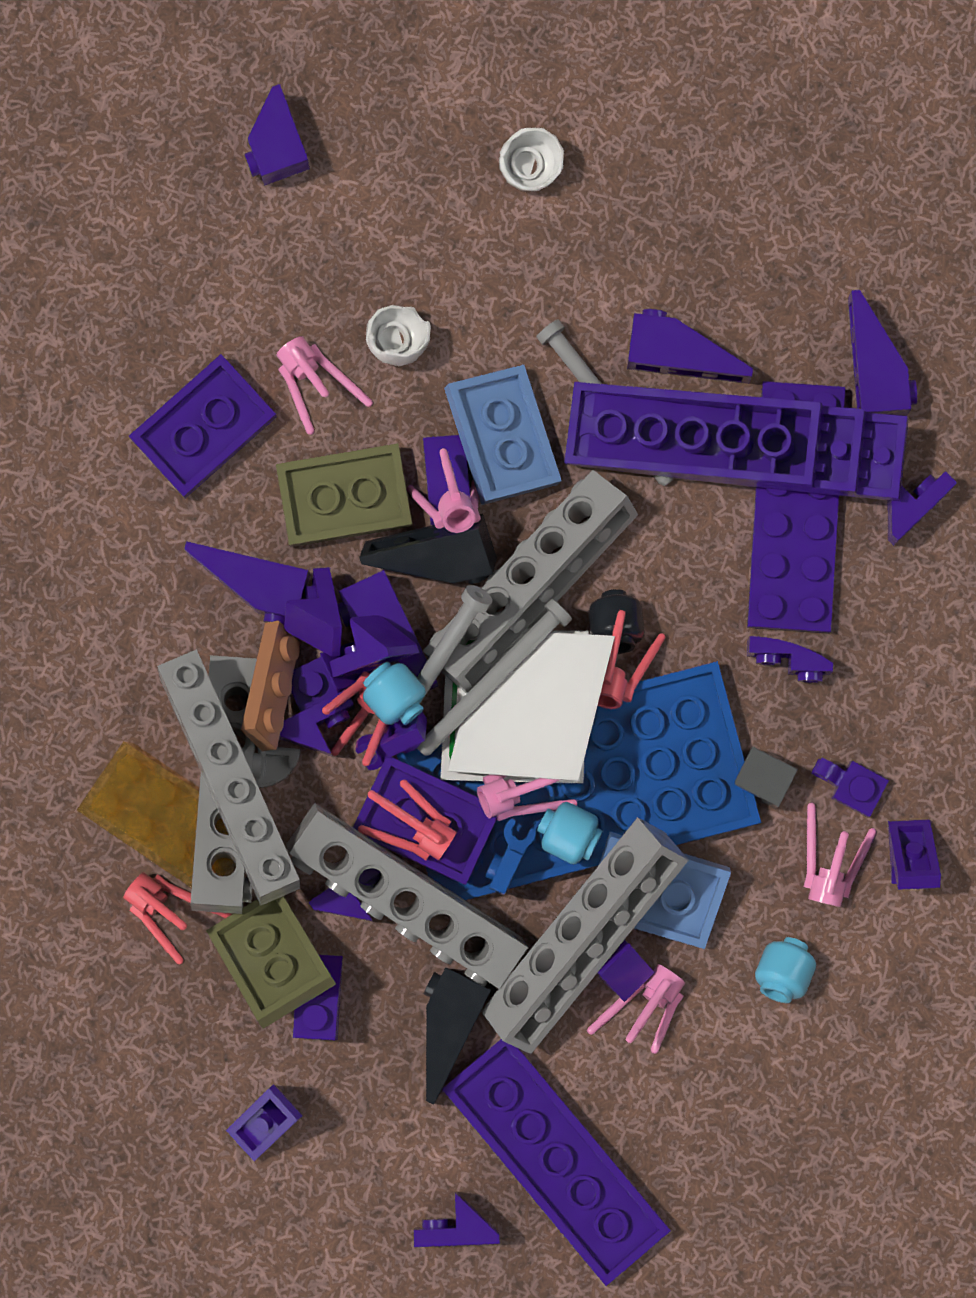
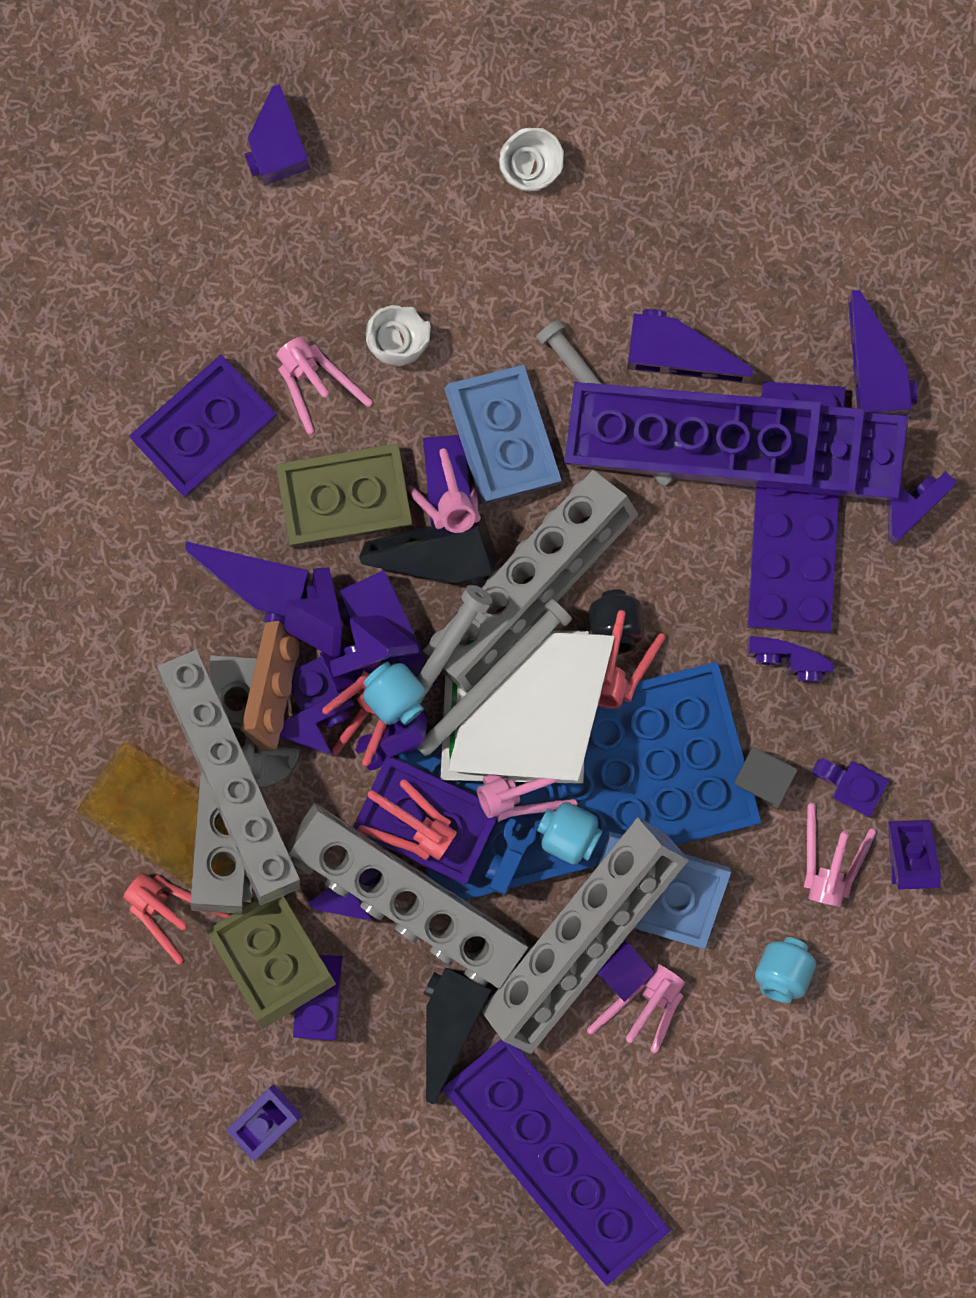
(469, 1229): dark purple slope -> none

